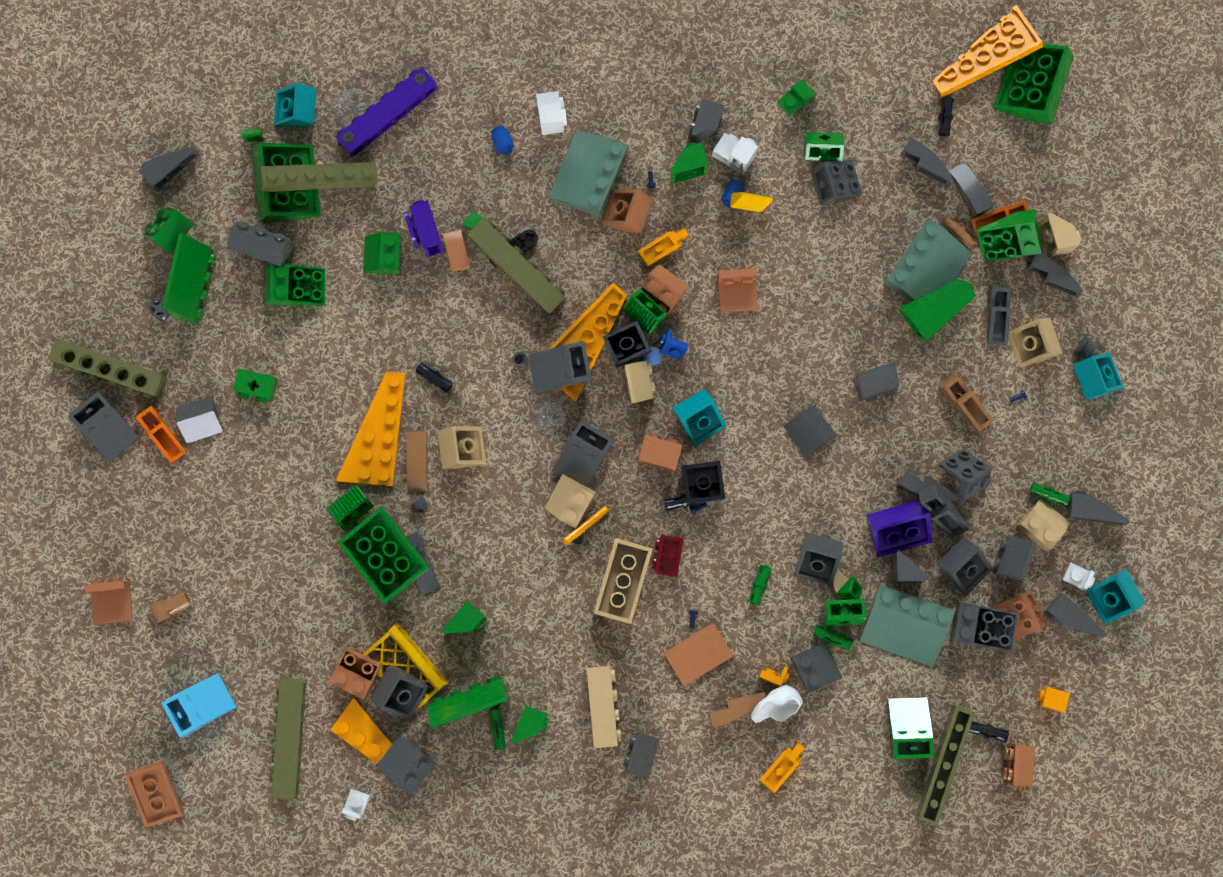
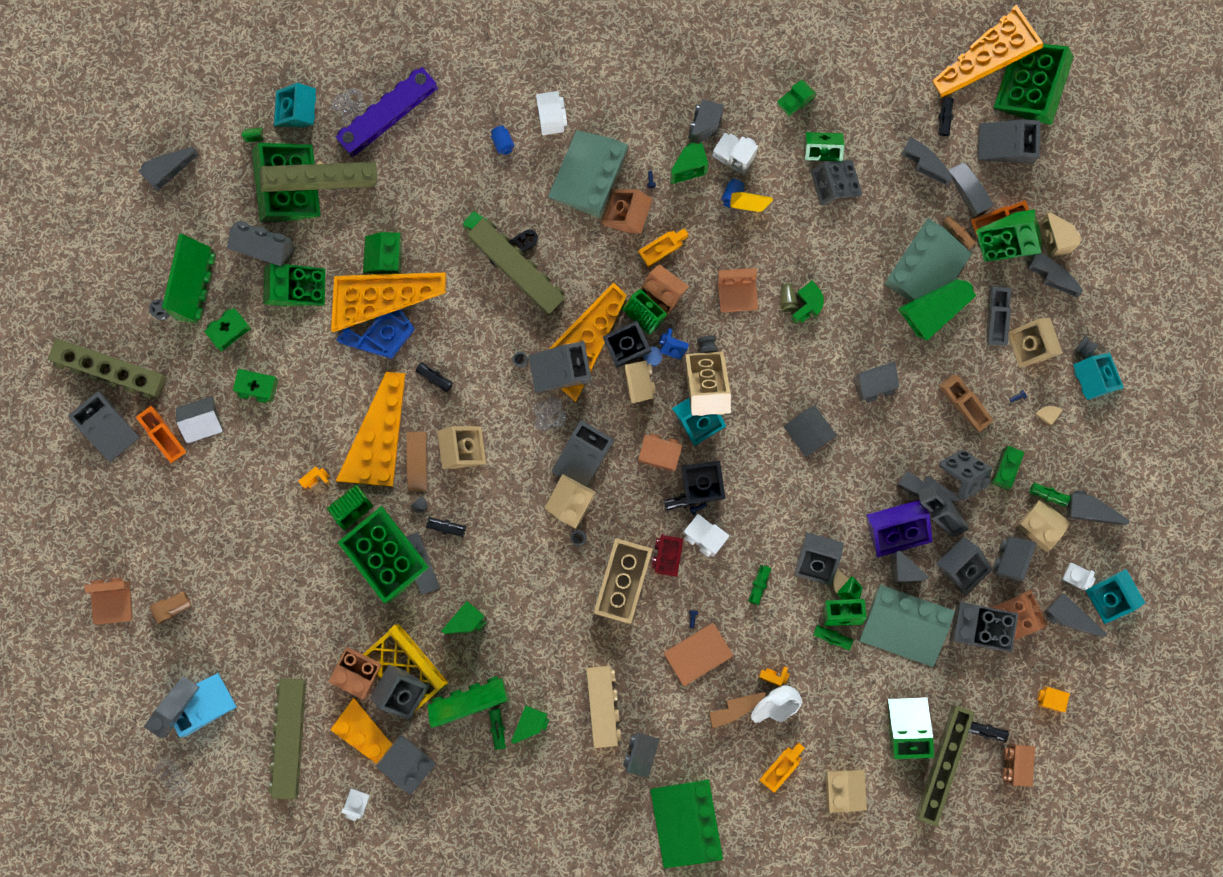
(154, 794): nougat tile -> none
(166, 228): green slope -> none
(171, 708): none -> dark grey slope
(236, 325): none -> green brick
(312, 476): none -> light orange bracket
(370, 296): none -> light orange wing
(383, 336): none -> blue wing
(423, 228): dark purple brick -> none
(446, 527): none -> black pin
(456, 250): nougat slope -> none
(585, 525): light orange bar -> none
(686, 824): none -> green slope
(705, 535): none -> white brick
(707, 344): none -> dark grey wheel
(708, 383): none -> tan brick
(788, 299): none -> olive cone
(812, 300): none -> green brick
(816, 667): dark grey slope -> none
(845, 791): none -> tan slope
(1007, 467): none -> green brick
(1009, 141): none -> dark grey slope
(1049, 414): none -> tan tile

